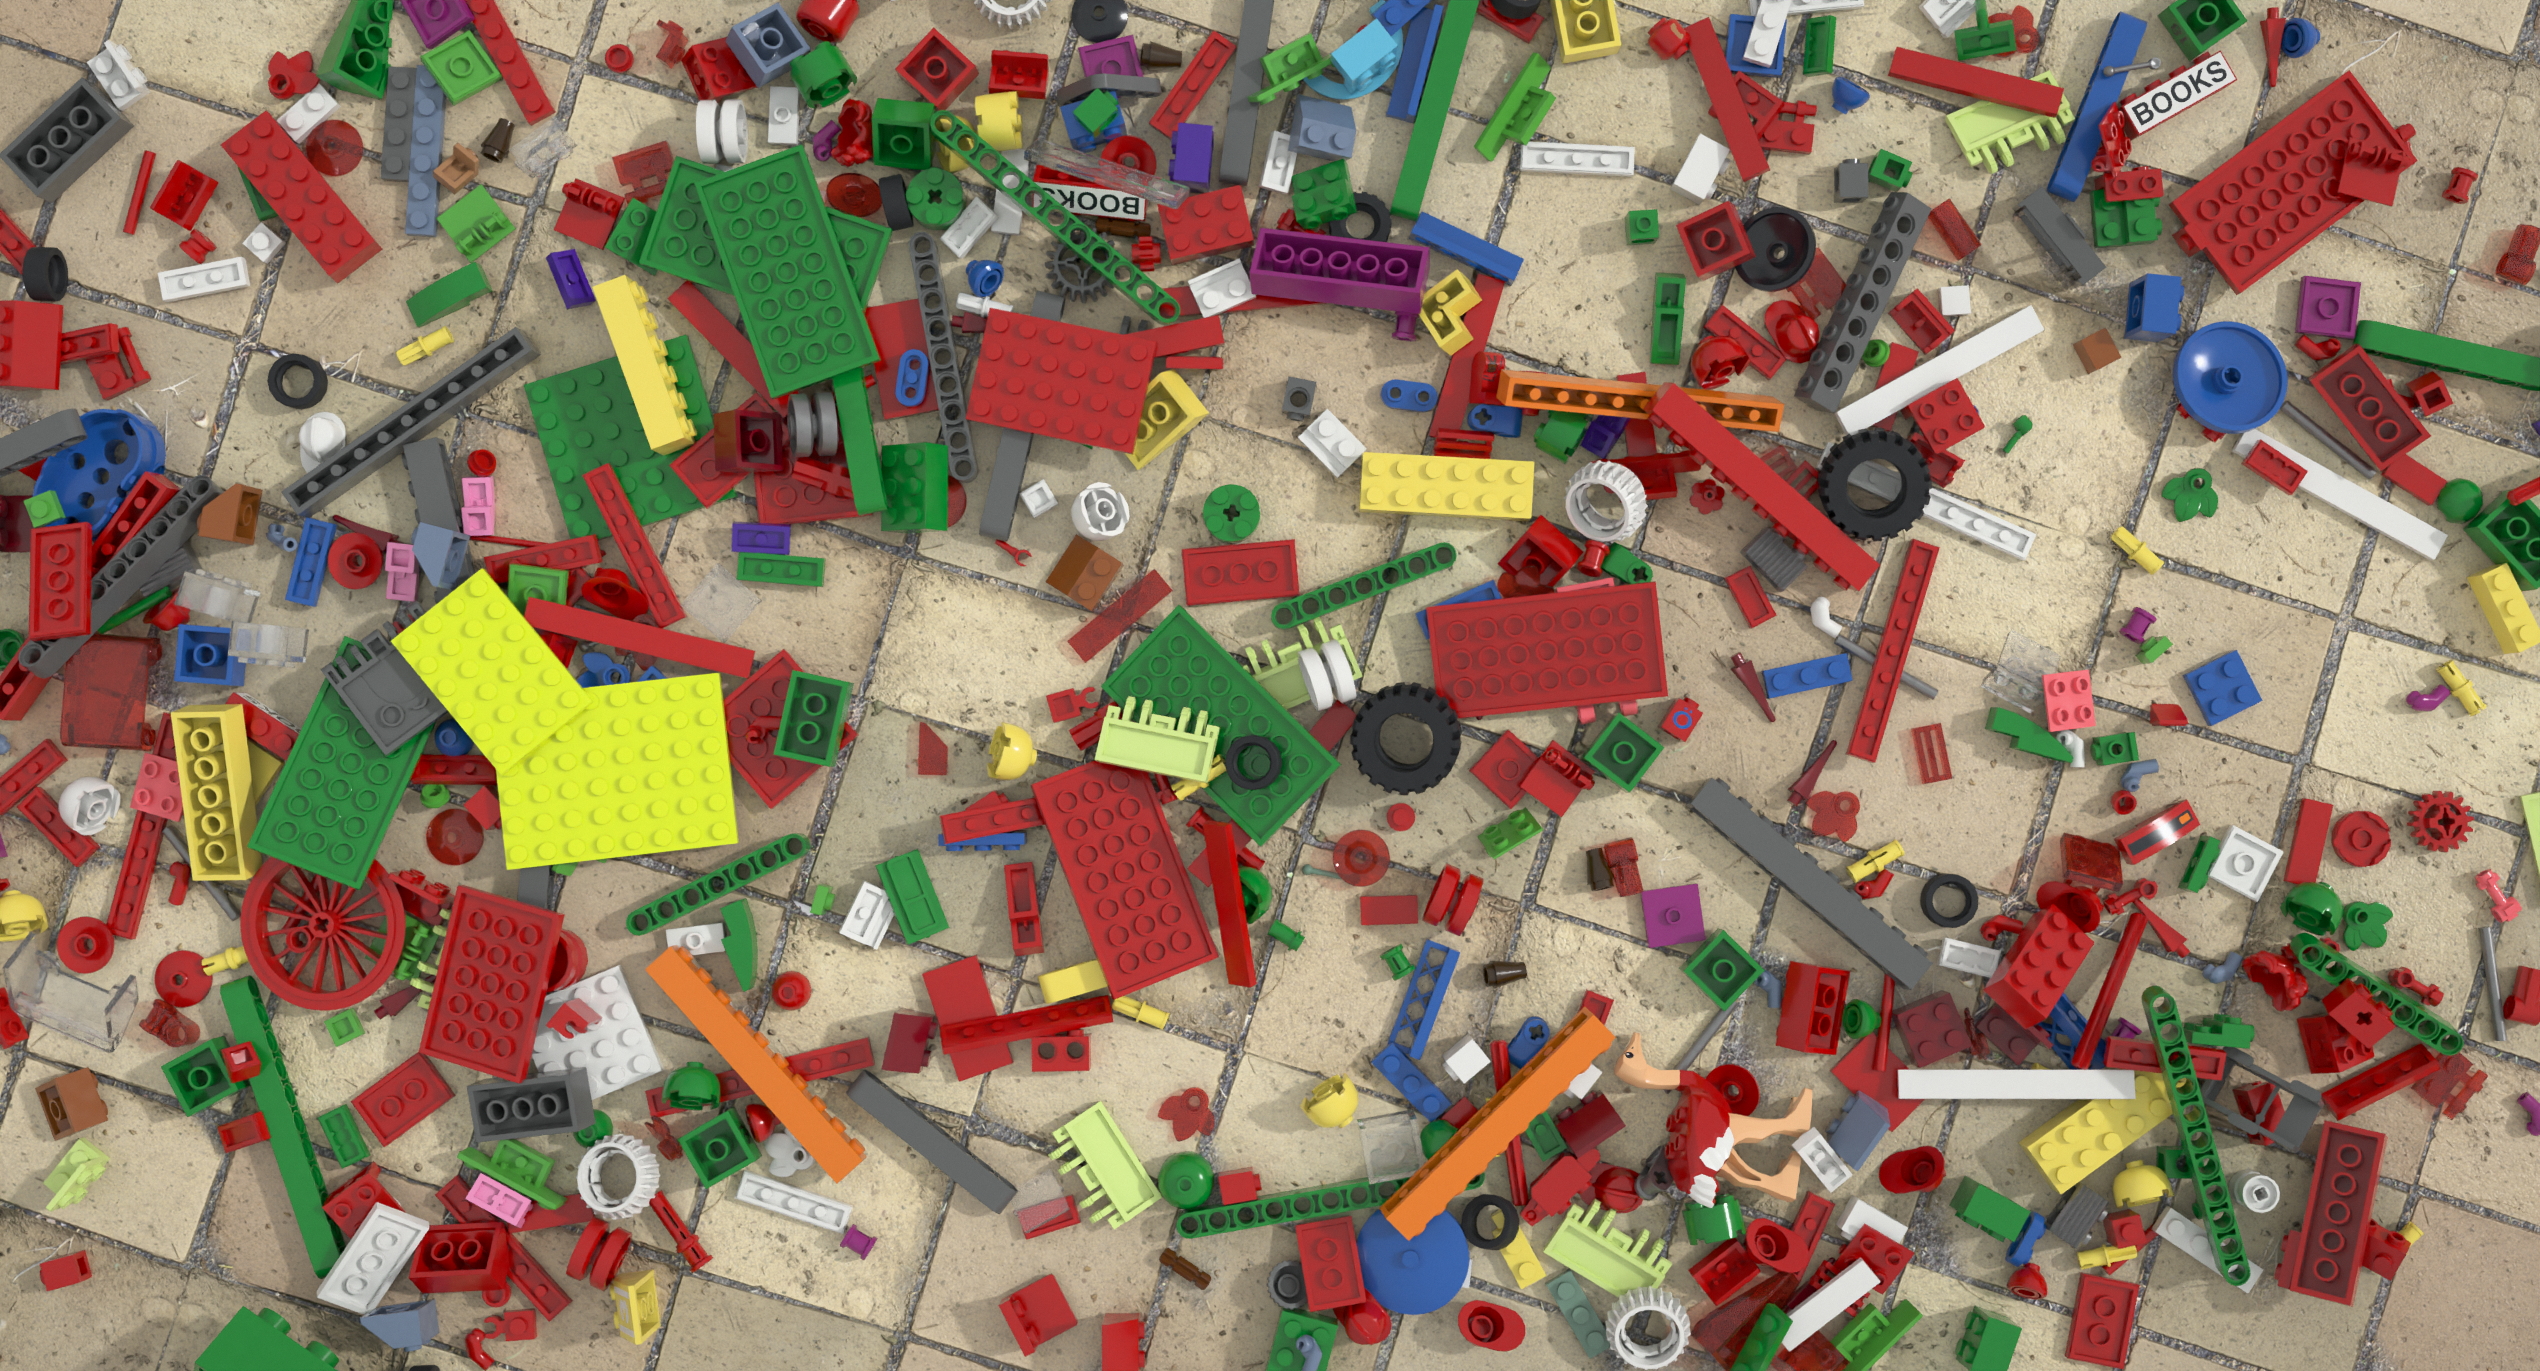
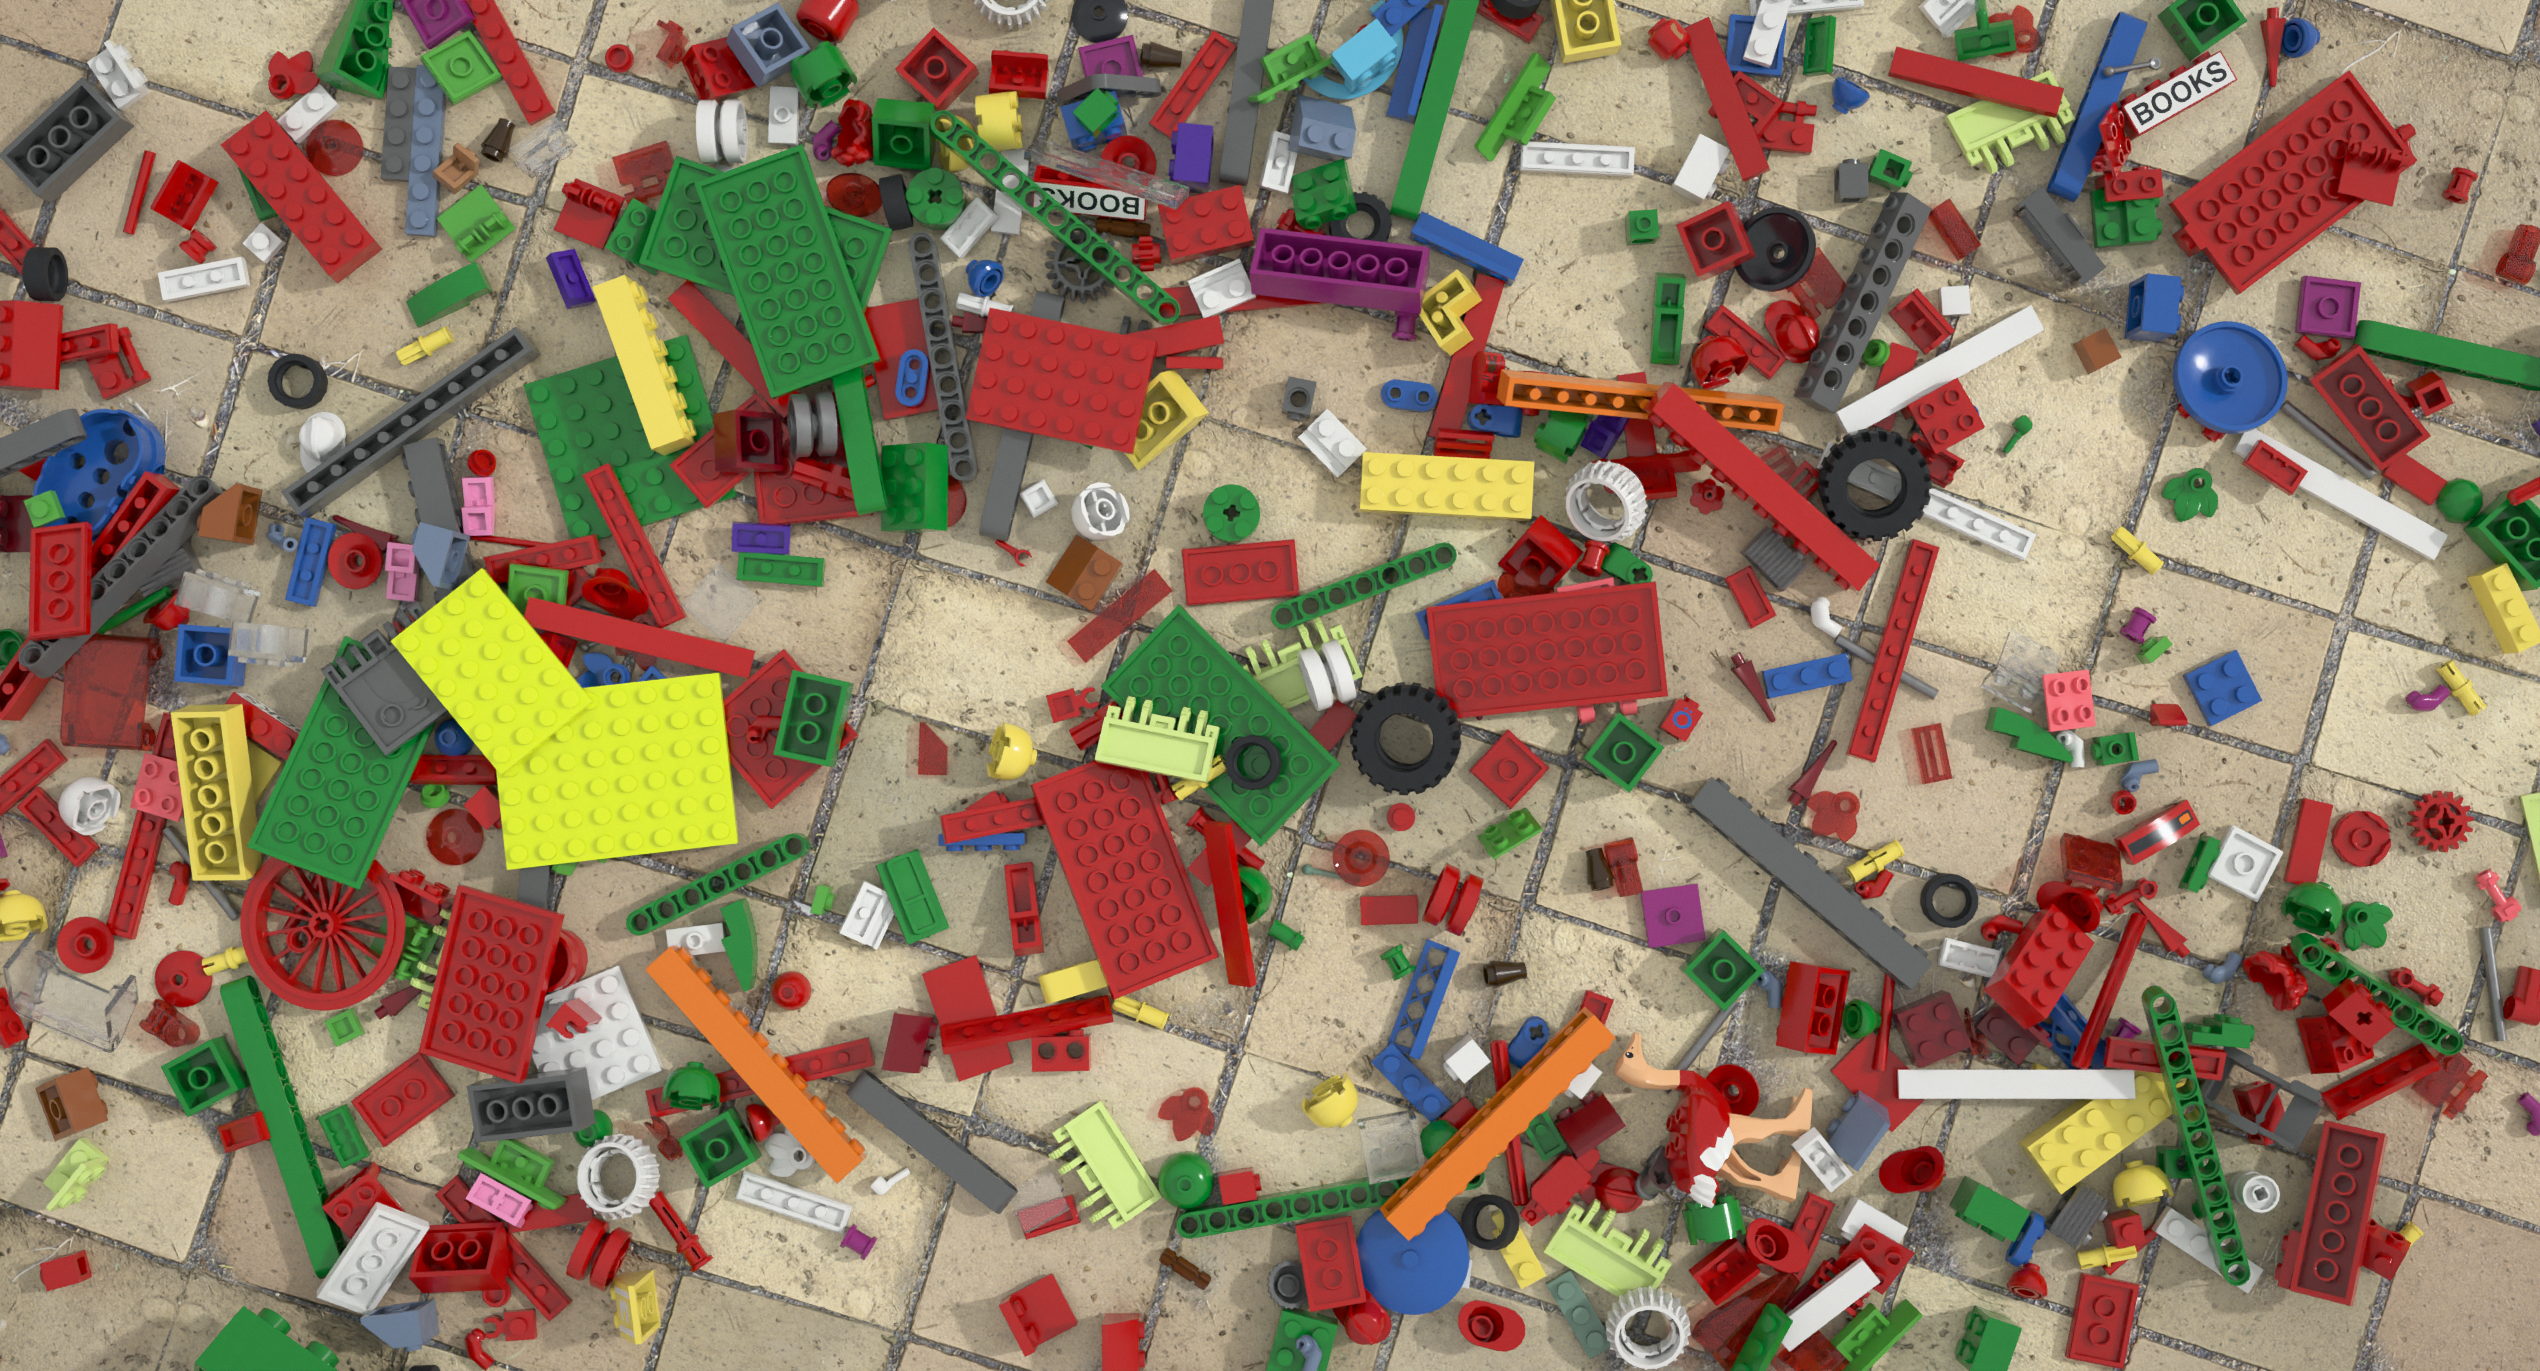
(241, 1062): red slope -> none
(881, 1186): none -> white hand
(1557, 778): red hinge -> none

